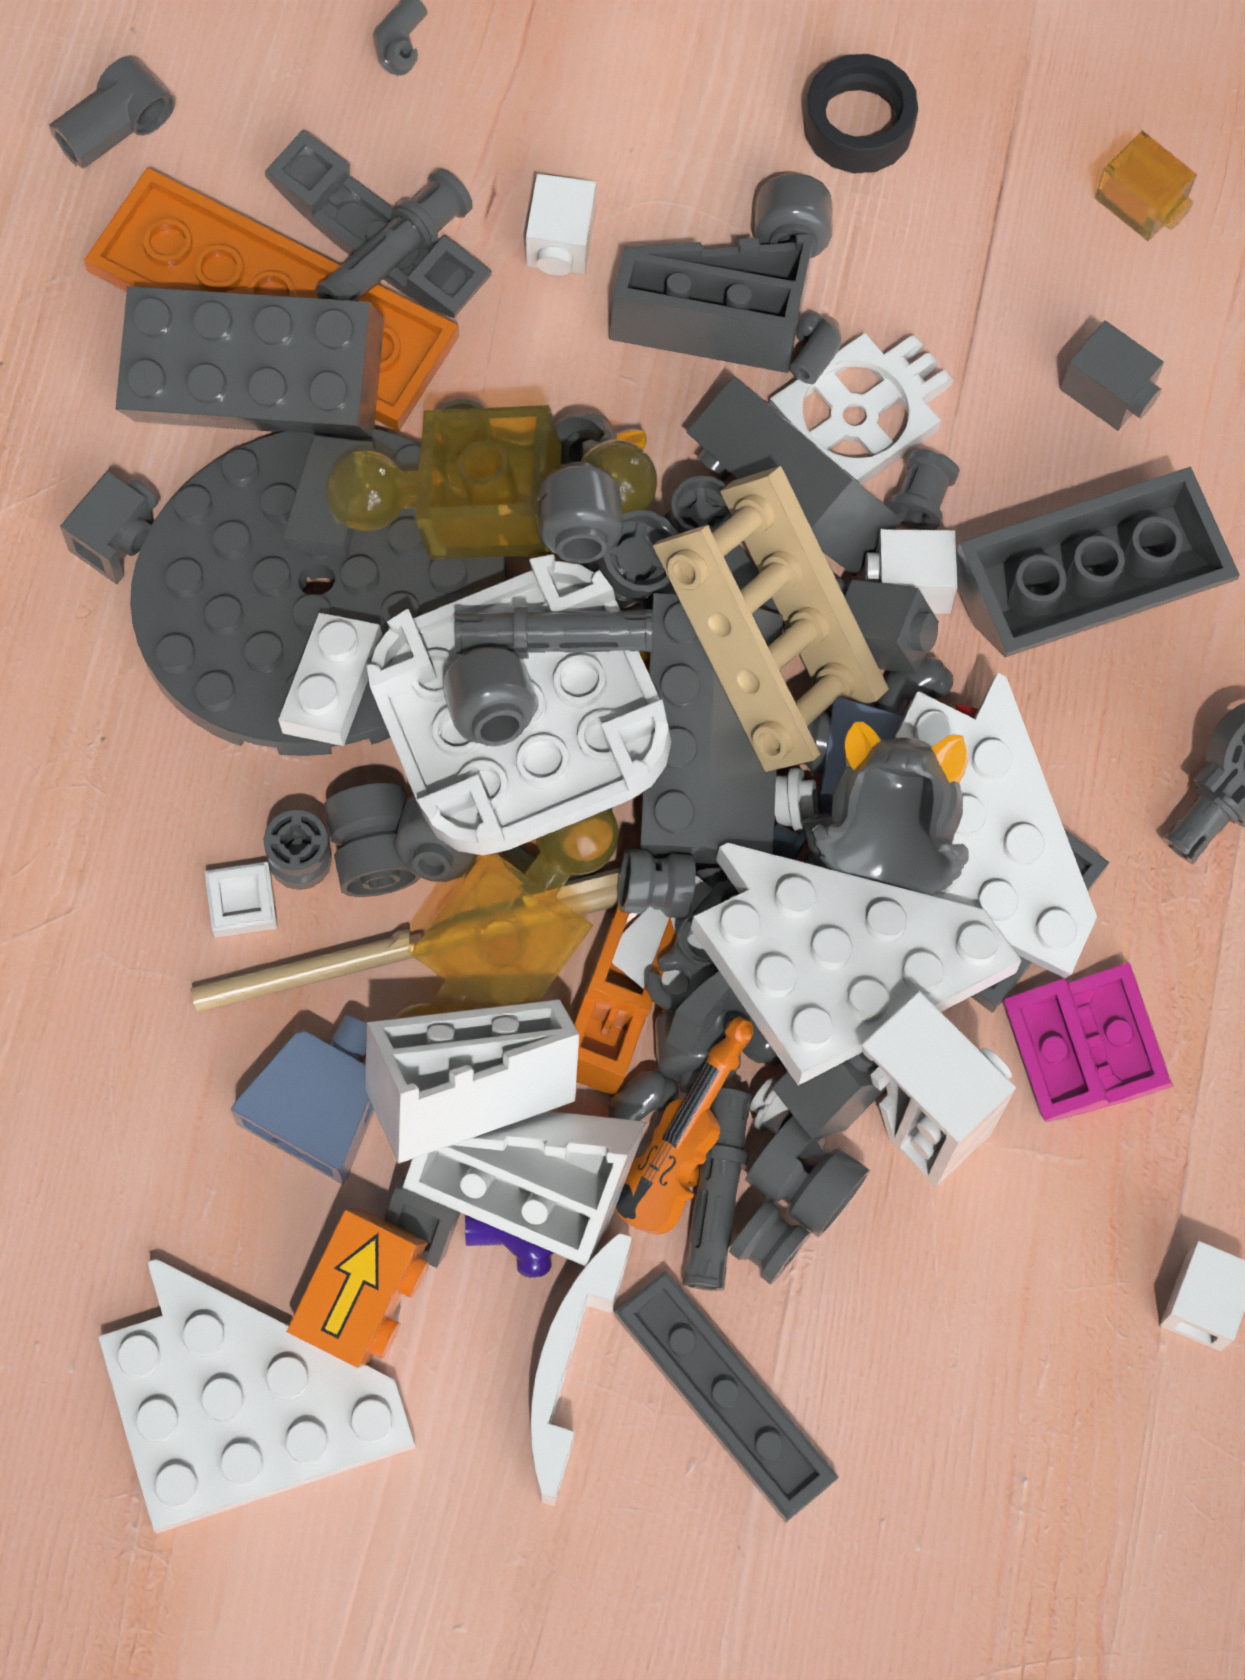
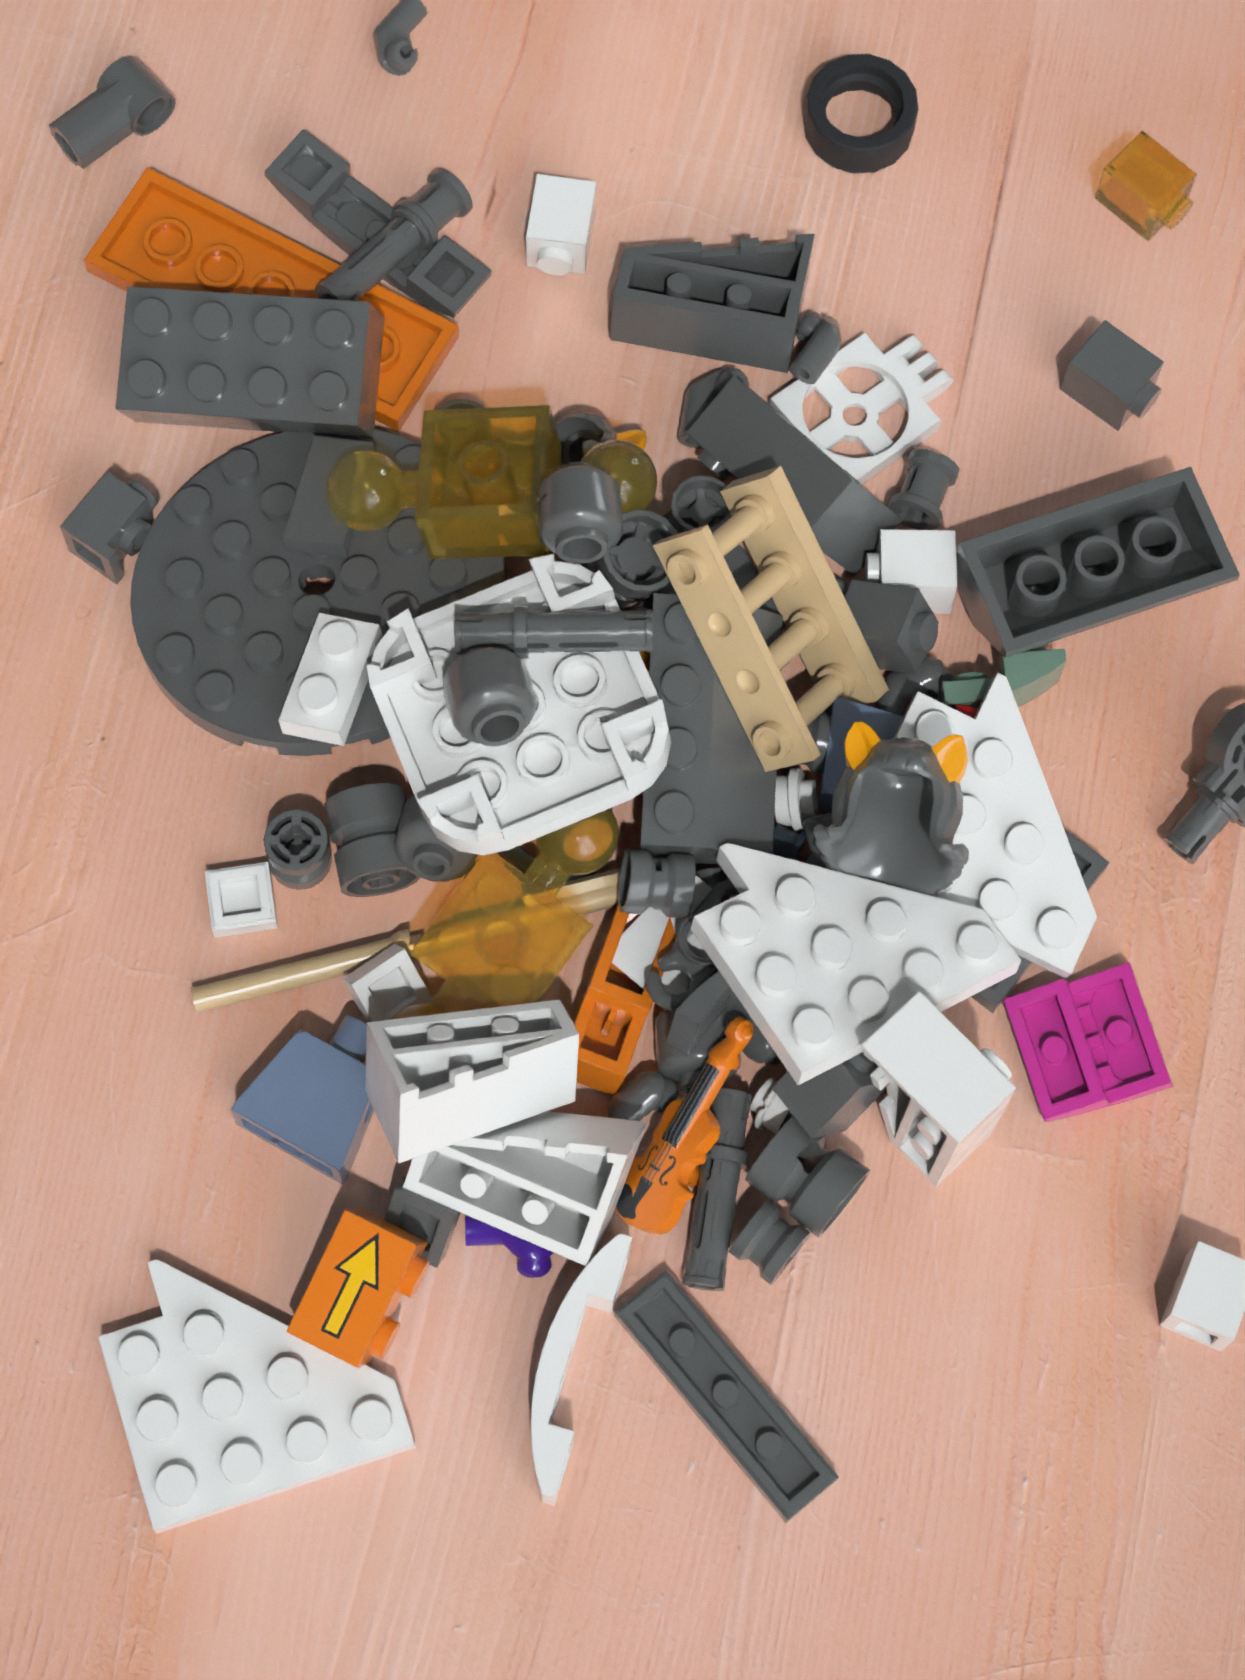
(386, 985): none -> white plate
(699, 398): none -> dark grey arm
(793, 207): dark grey head -> none
(1027, 672): none -> sand green slope

